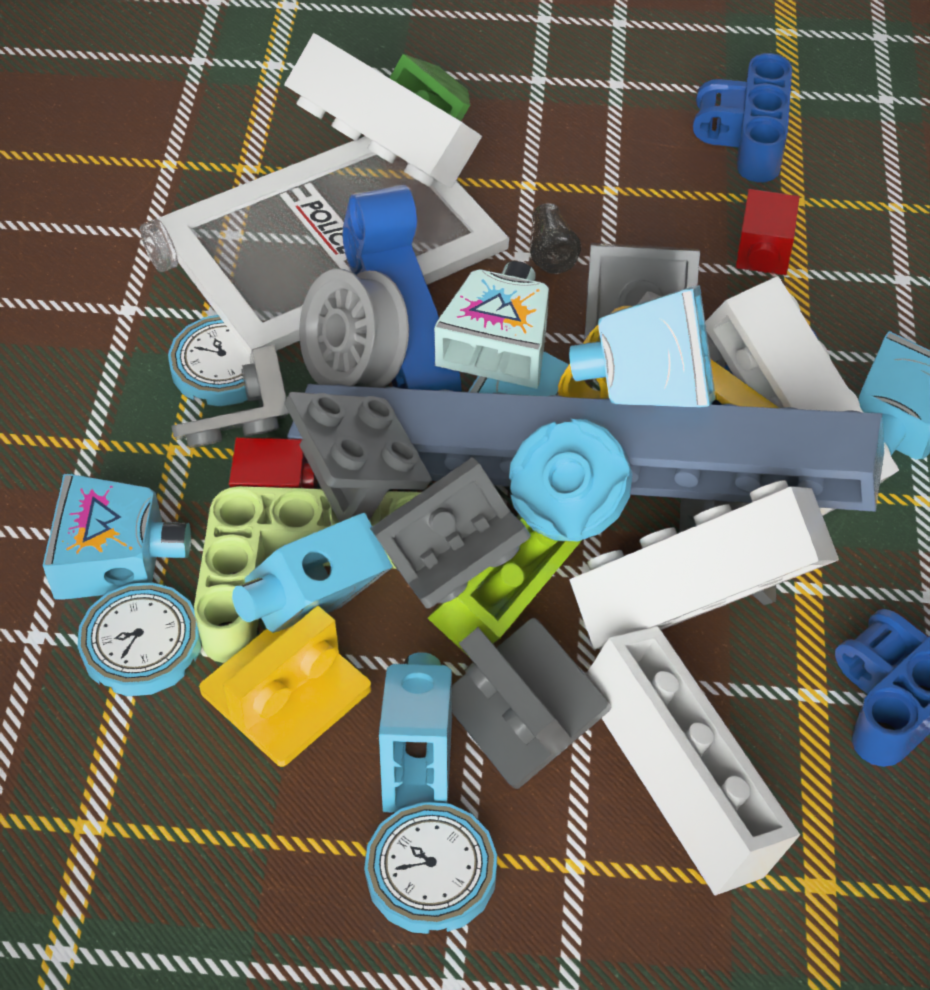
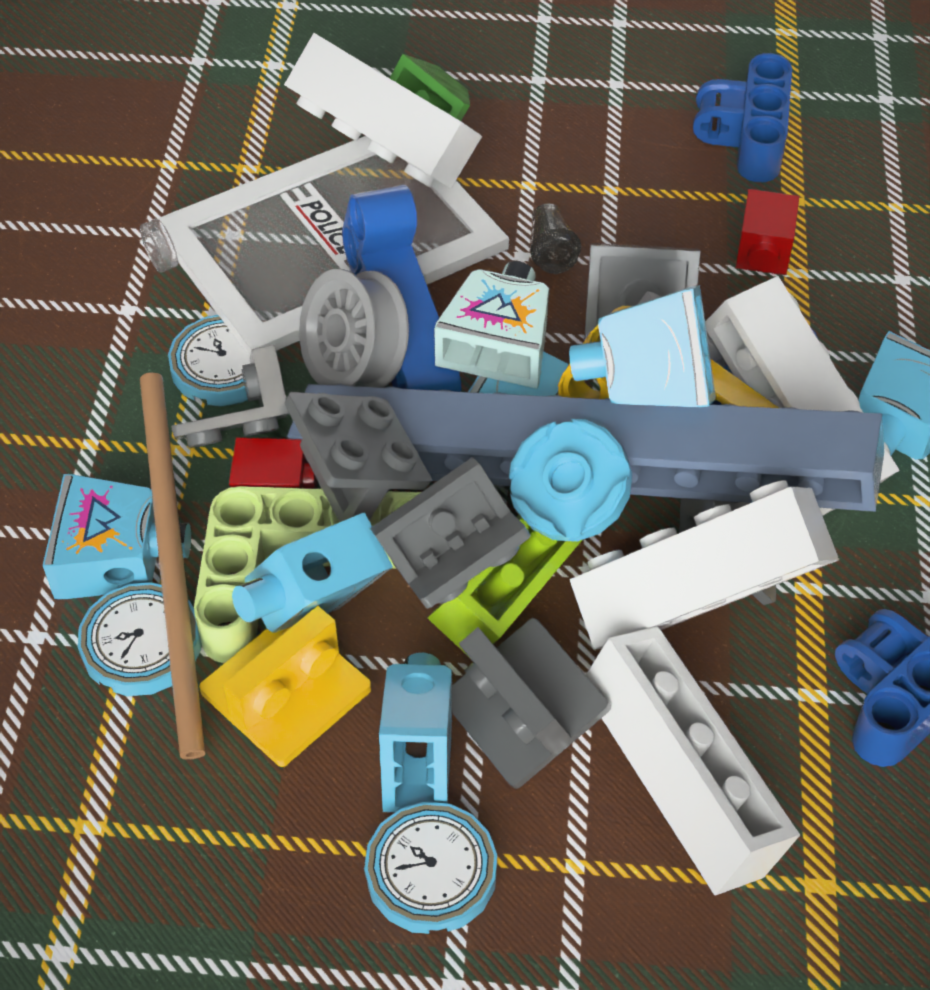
(172, 569): none -> medium nougat piece

